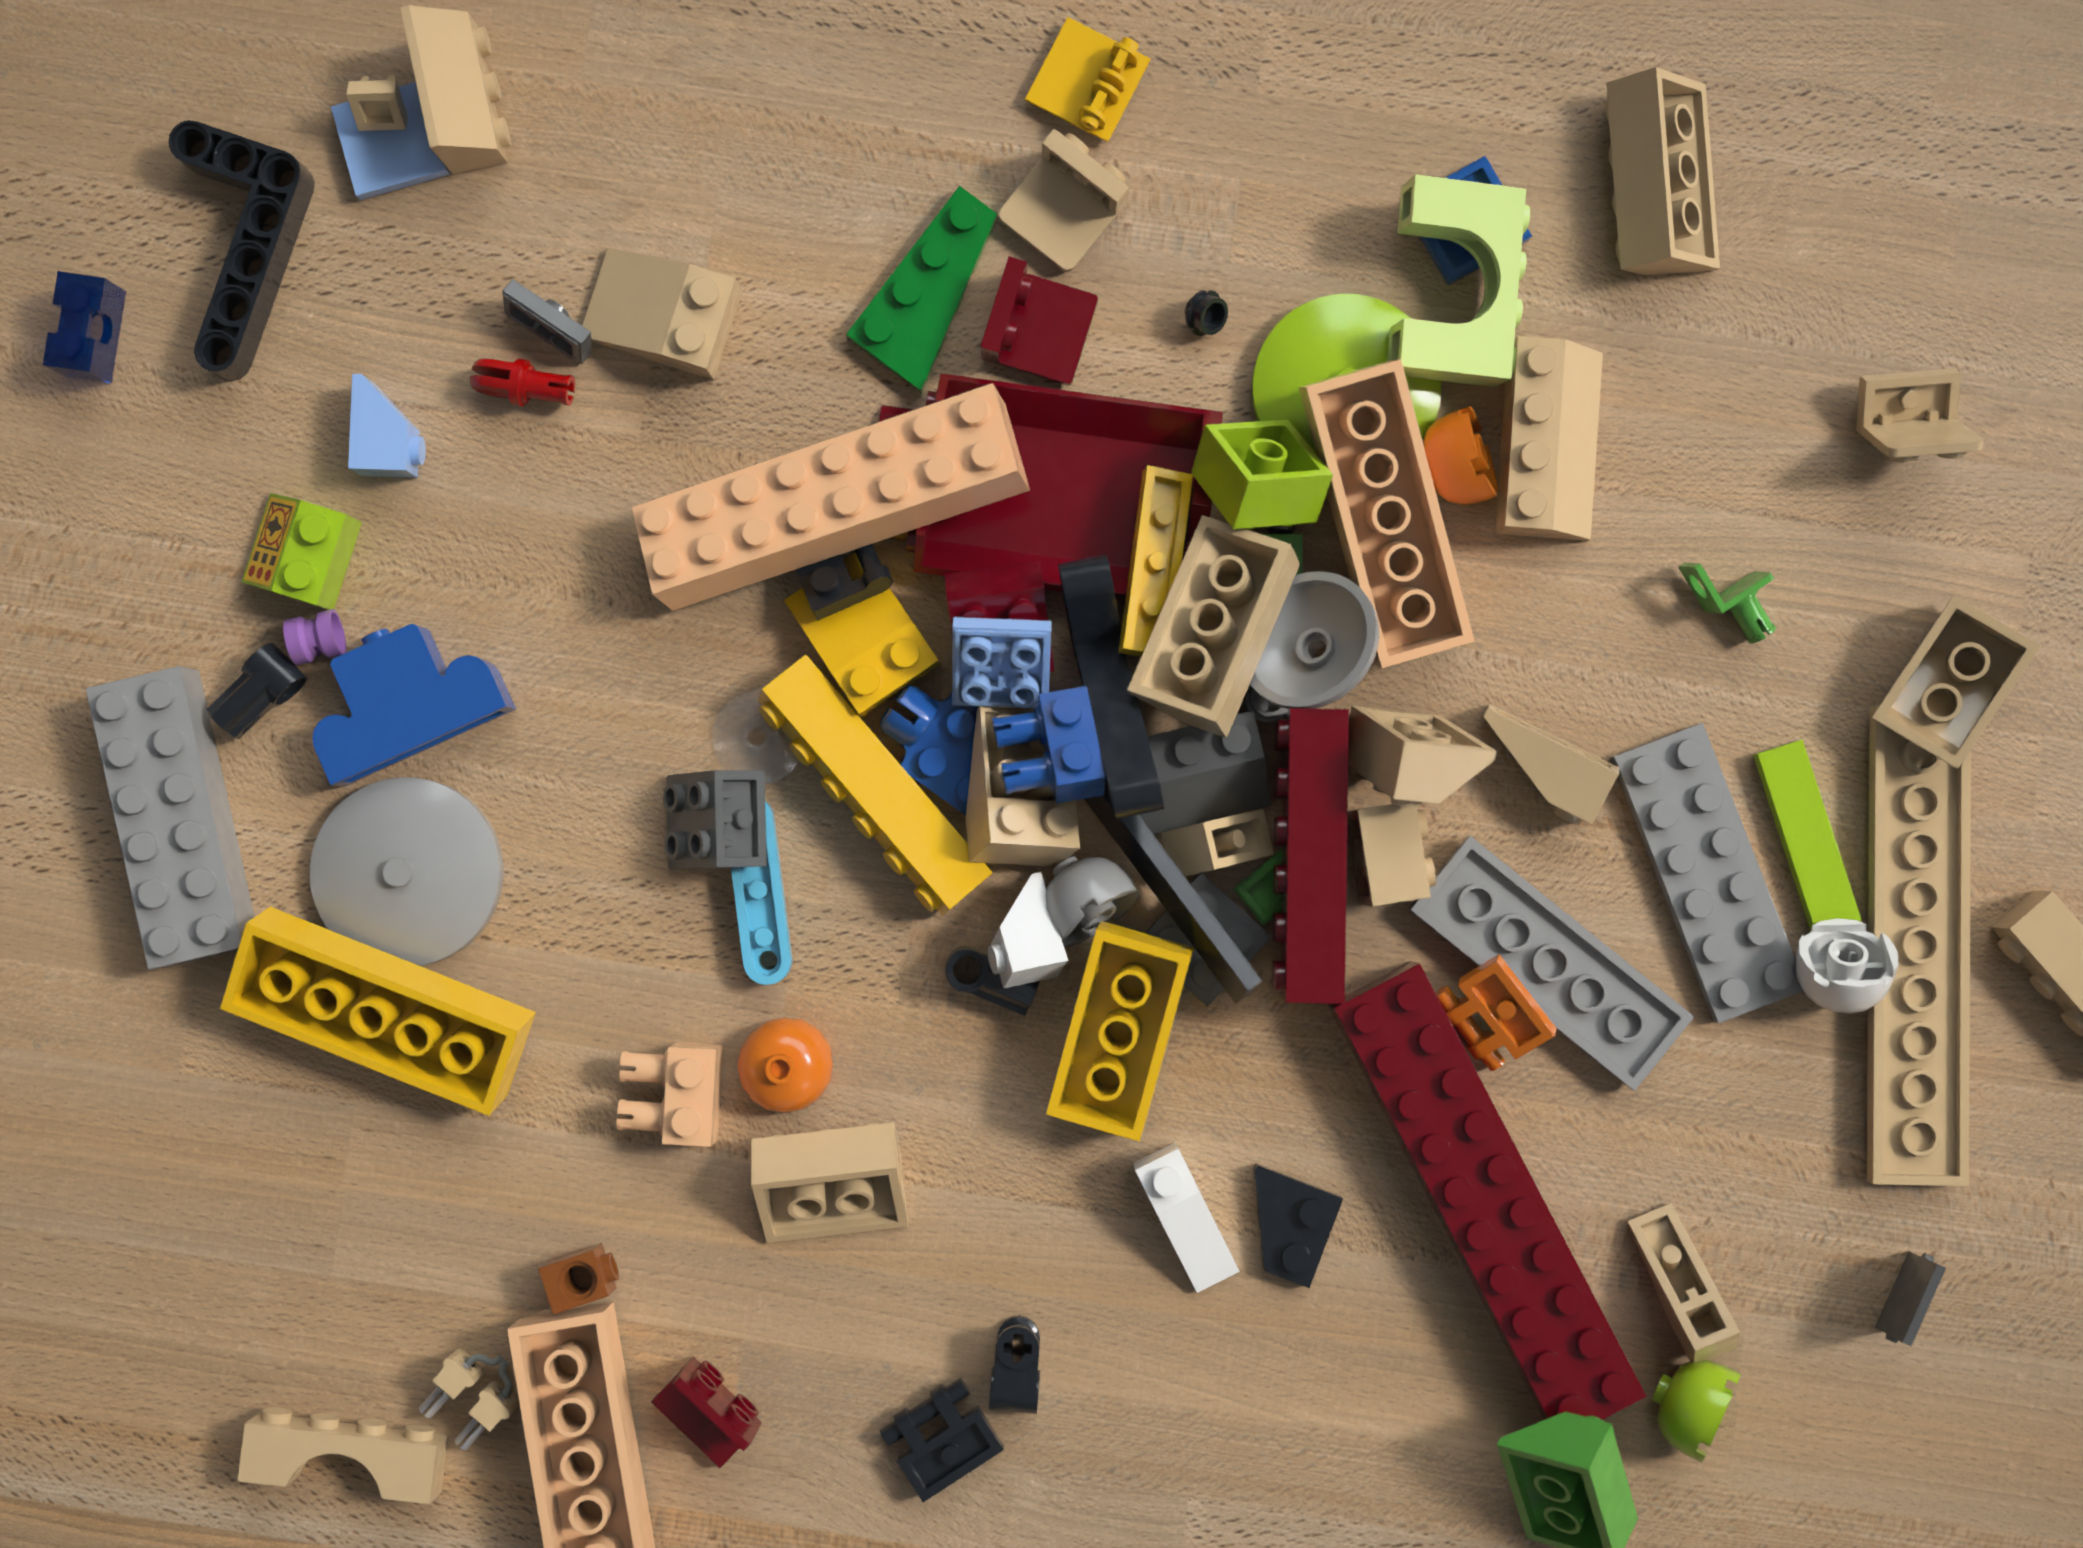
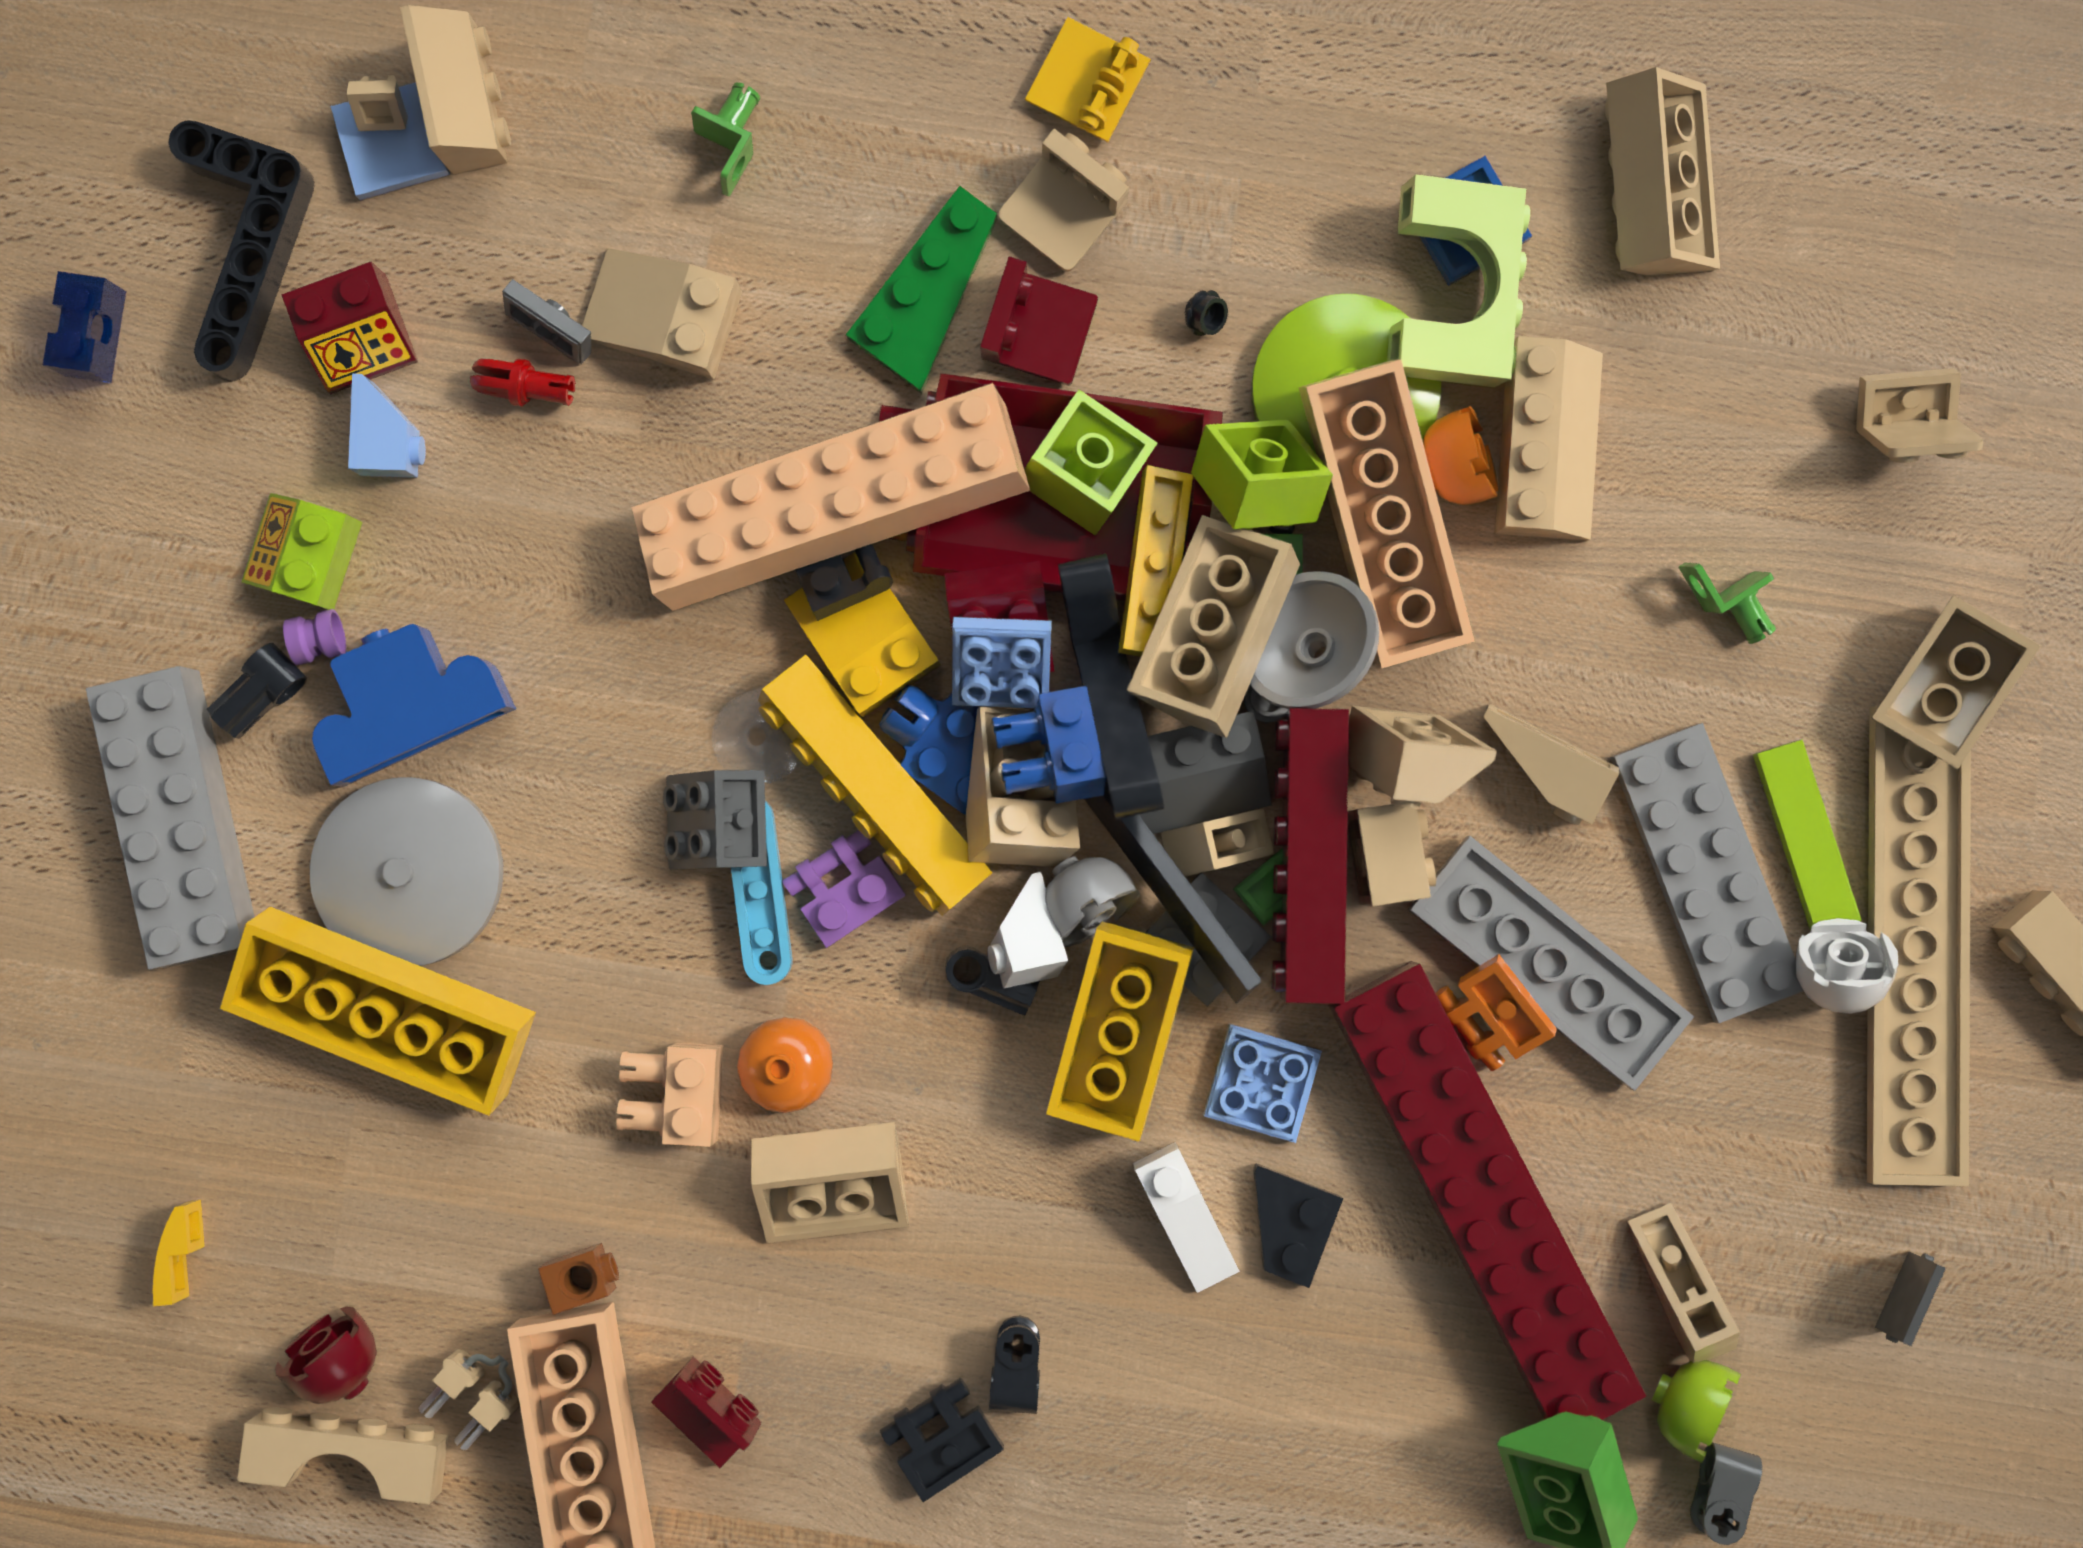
(180, 1237): none -> yellow slope
(330, 1359): none -> dark red cylinder
(350, 326): none -> slope
(728, 132): none -> bright green bracket
(851, 901): none -> medium lavender plate
(1087, 462): none -> lime slope
(1262, 1083): none -> light blue tile
(1725, 1485): none -> dark grey piece

